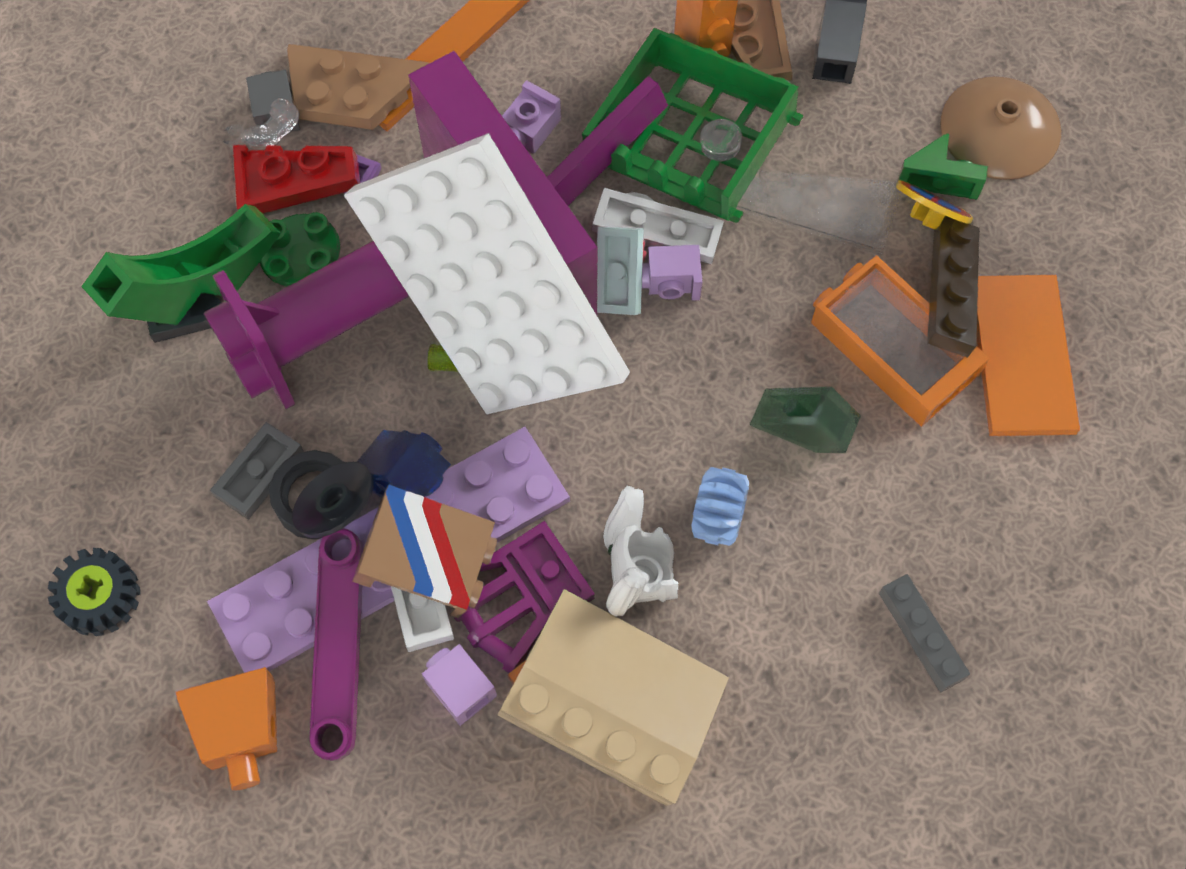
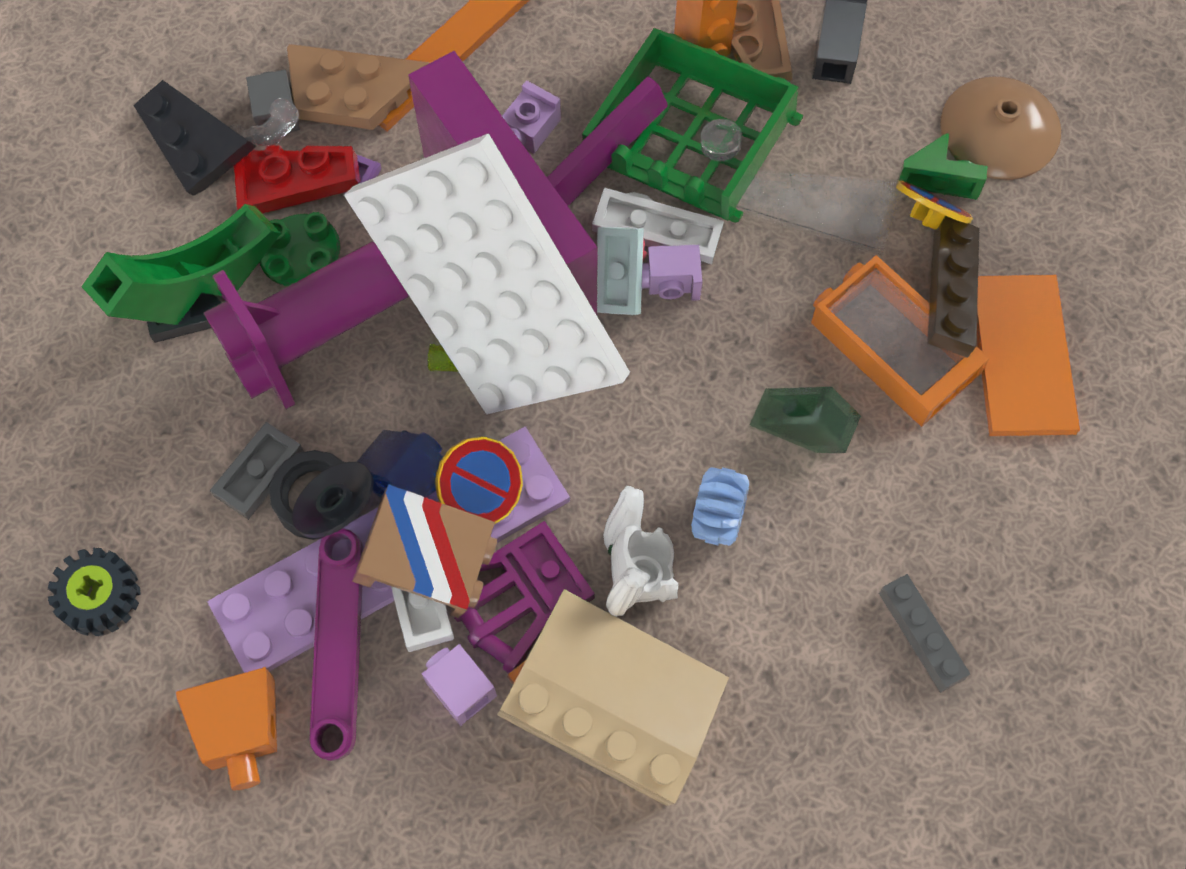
(190, 137): none -> black wing
(480, 478): none -> piece

